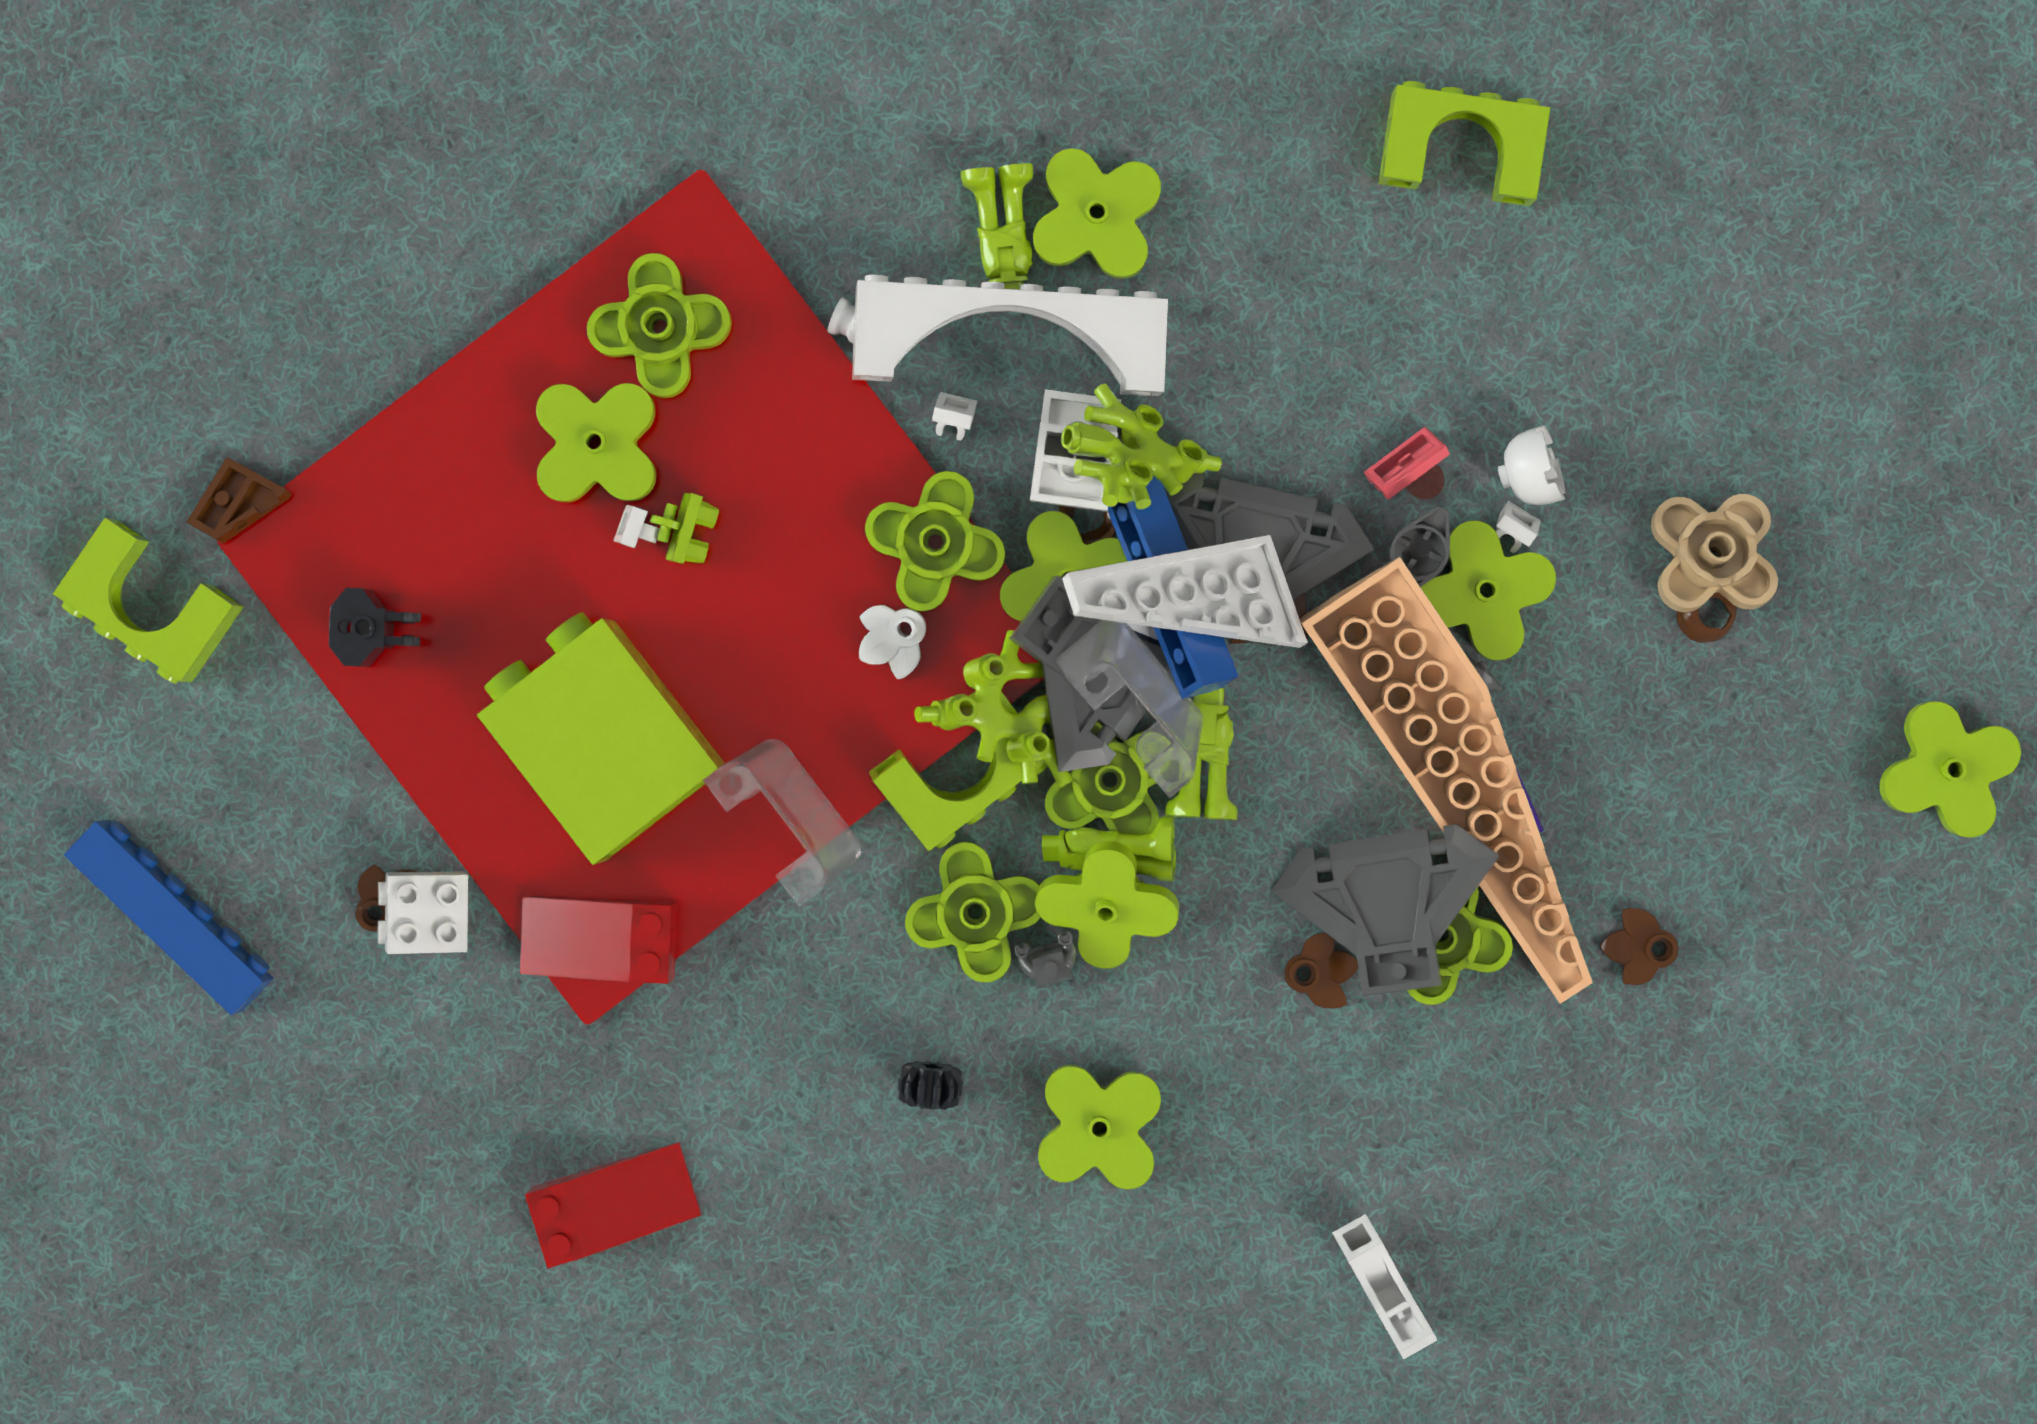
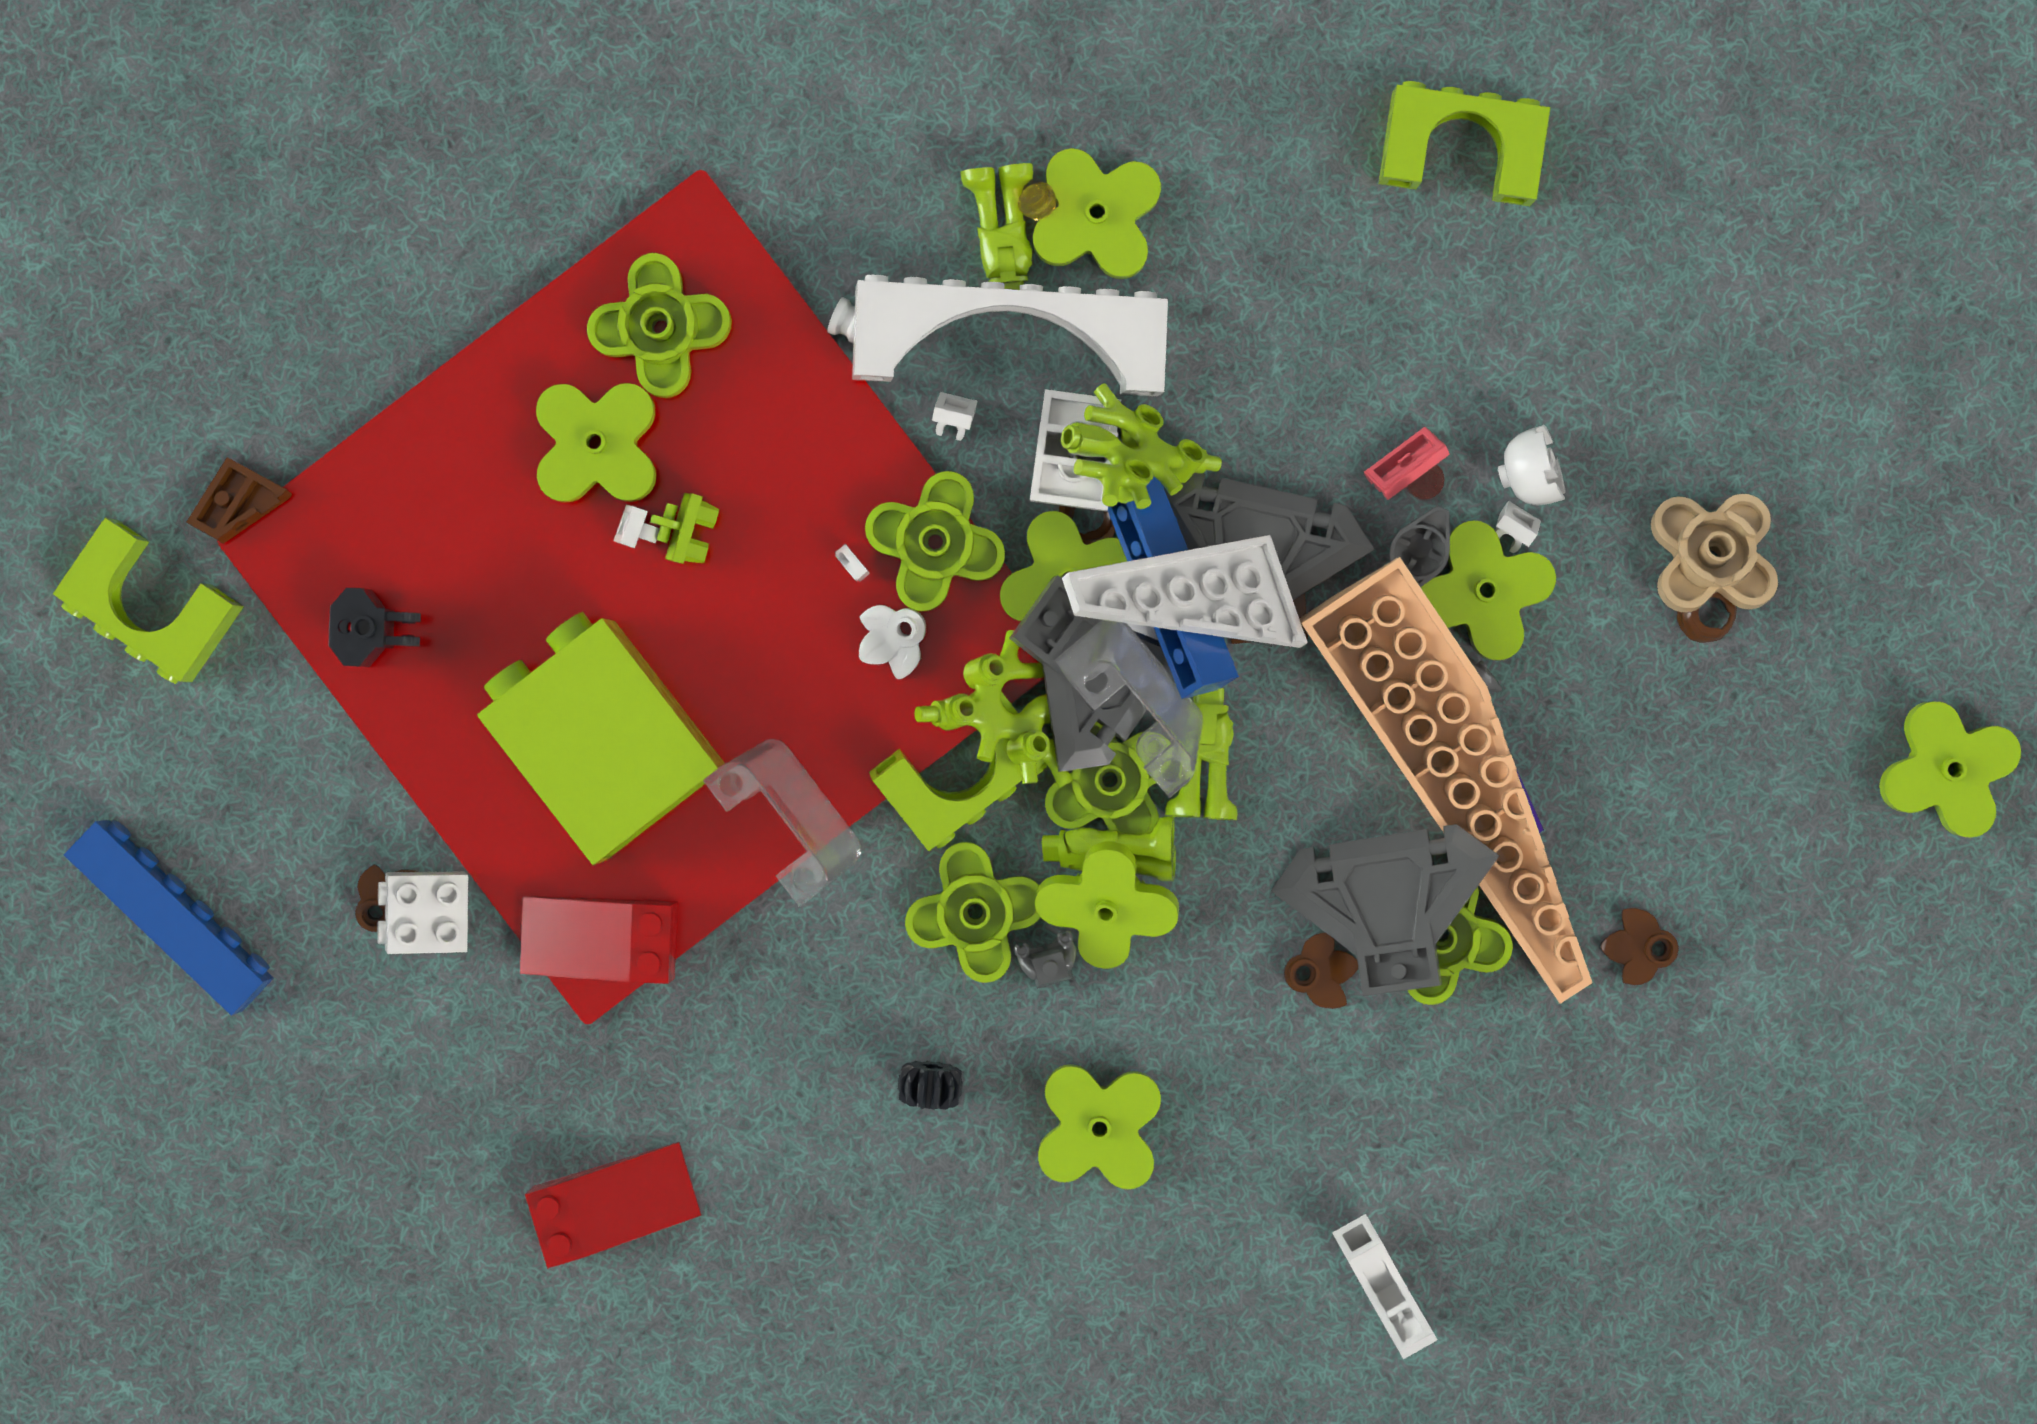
(851, 563): none -> white tile
(1037, 201): none -> clear yellow plate

